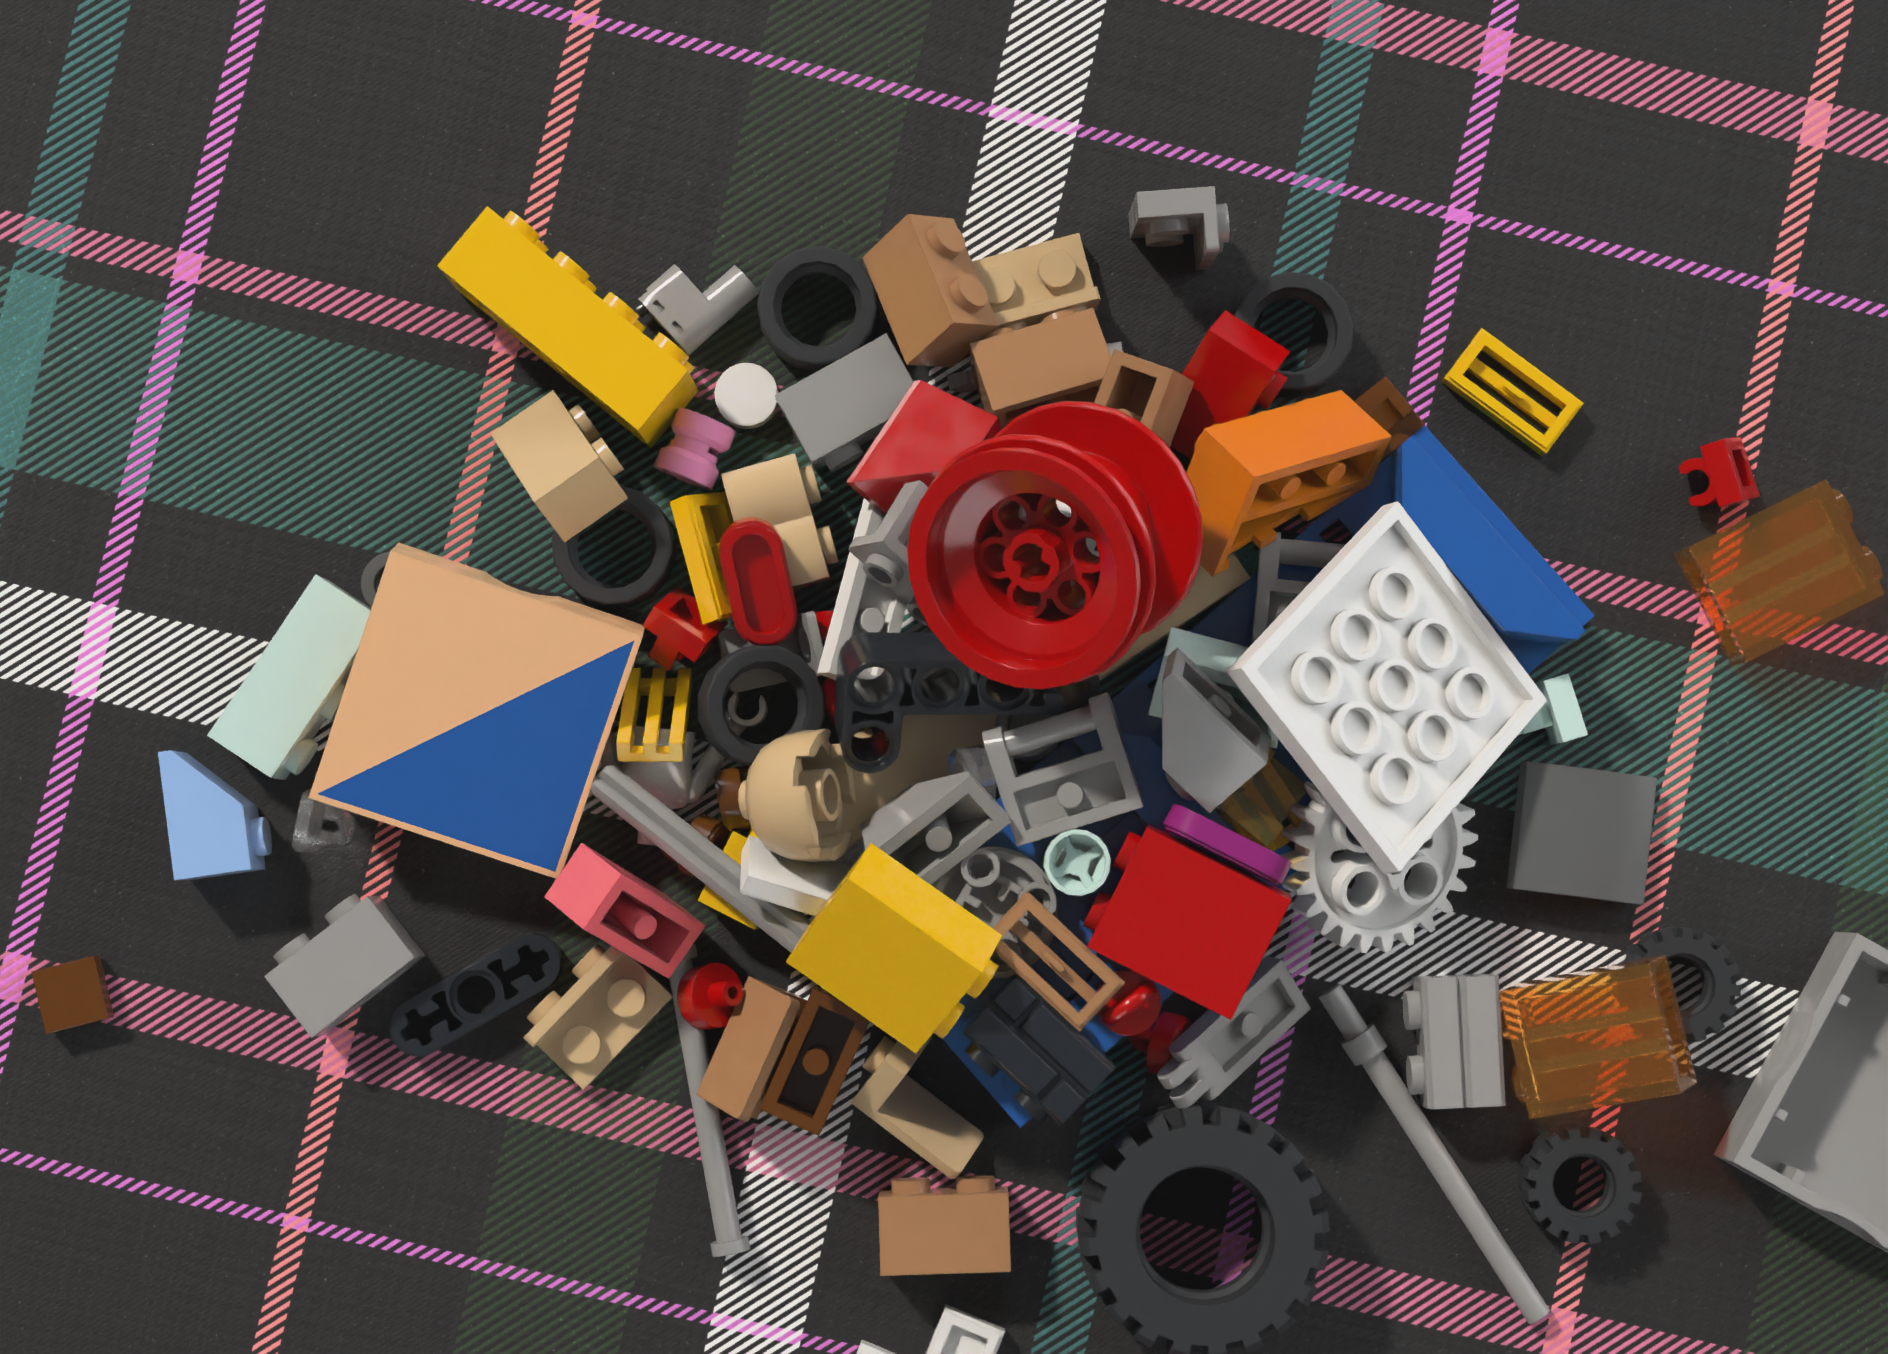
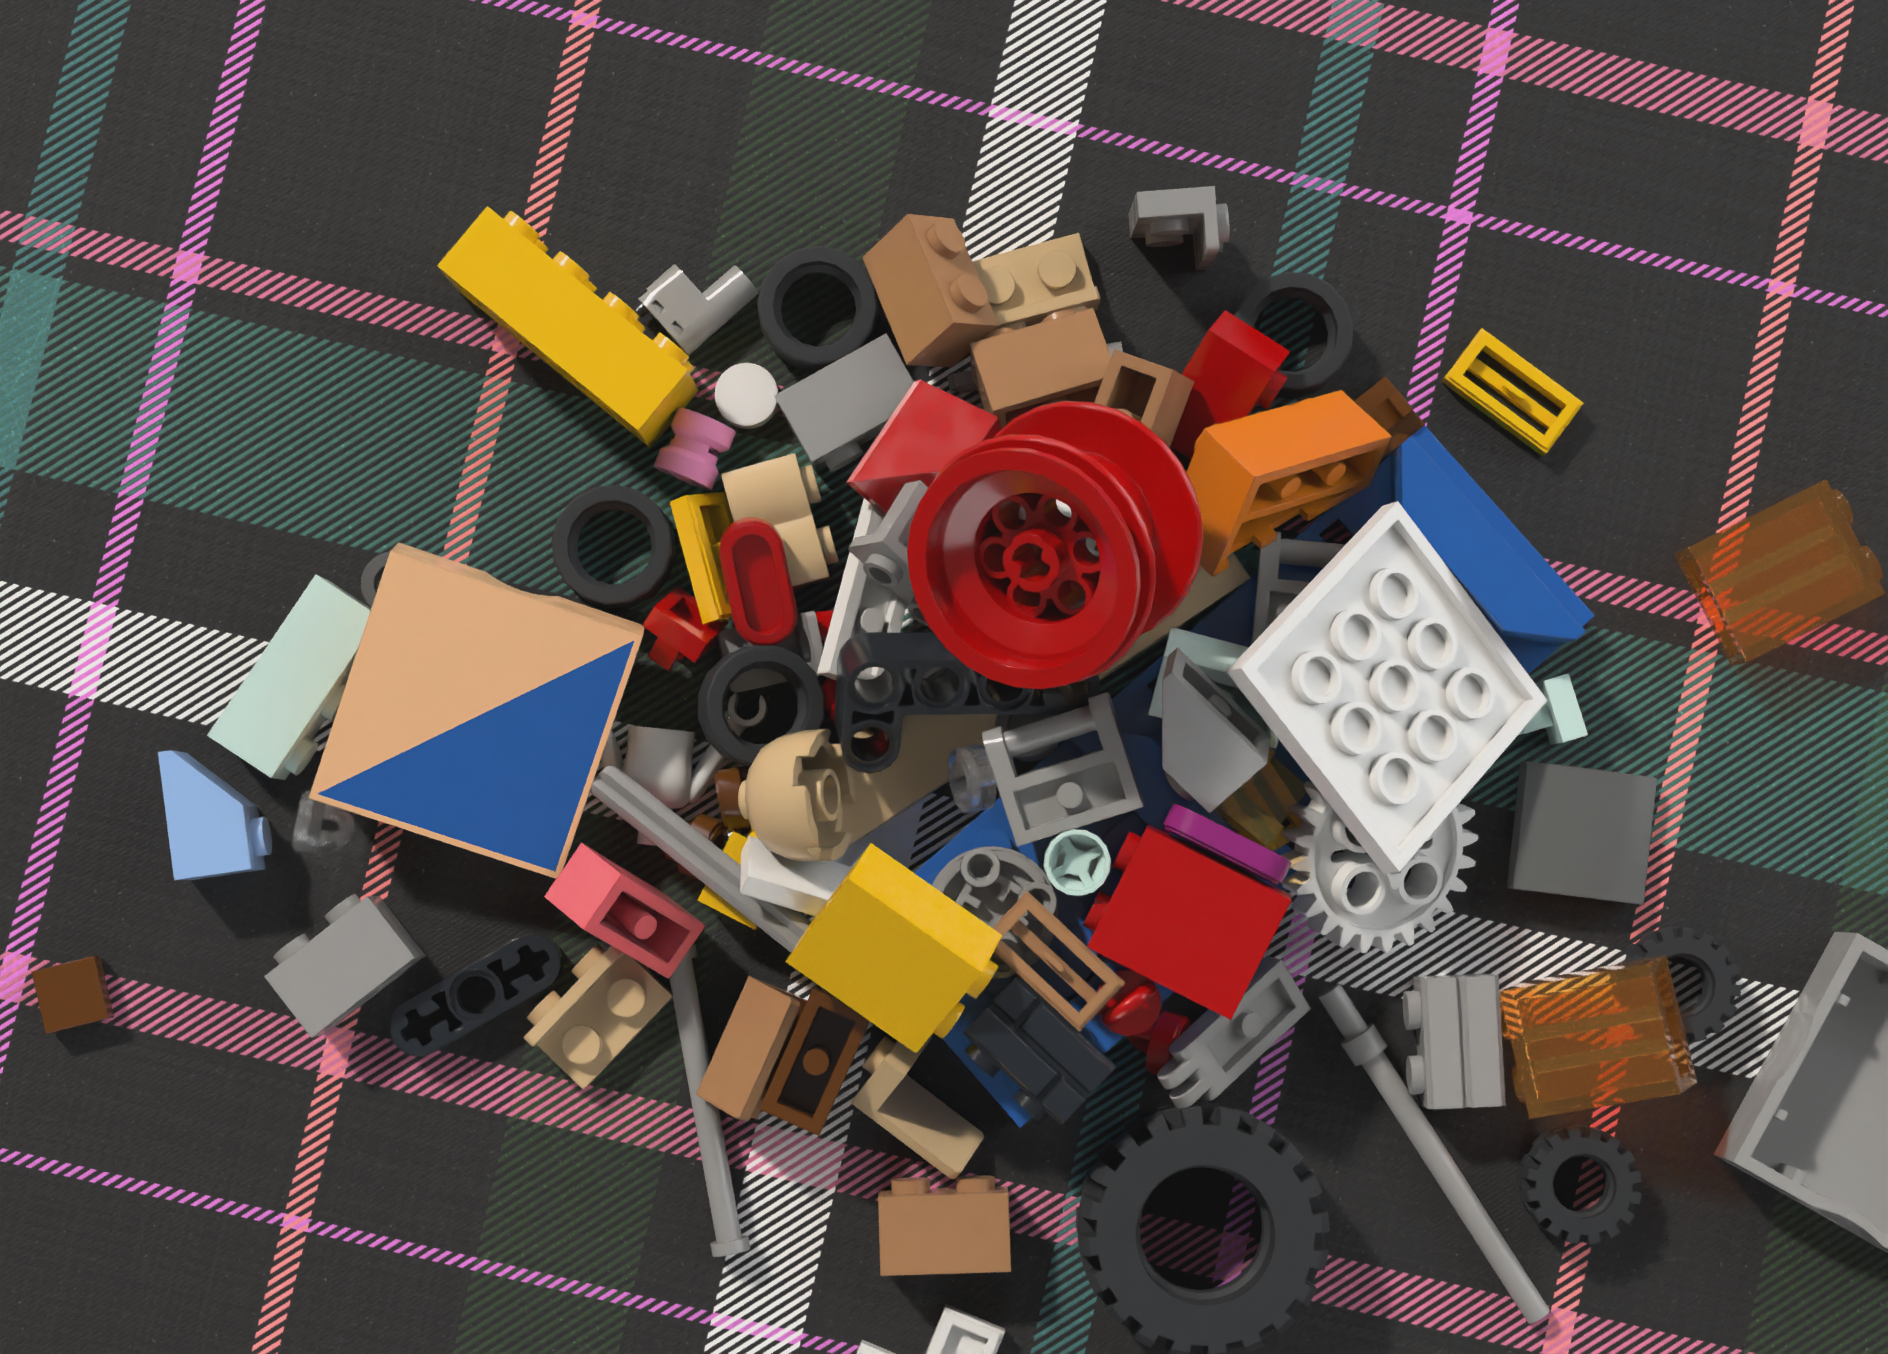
(560, 466): tan brick -> none
(656, 689): yellow tile -> none
(709, 995): red tile -> none
(935, 824): light grey slope -> none
(1728, 473): red tile -> none

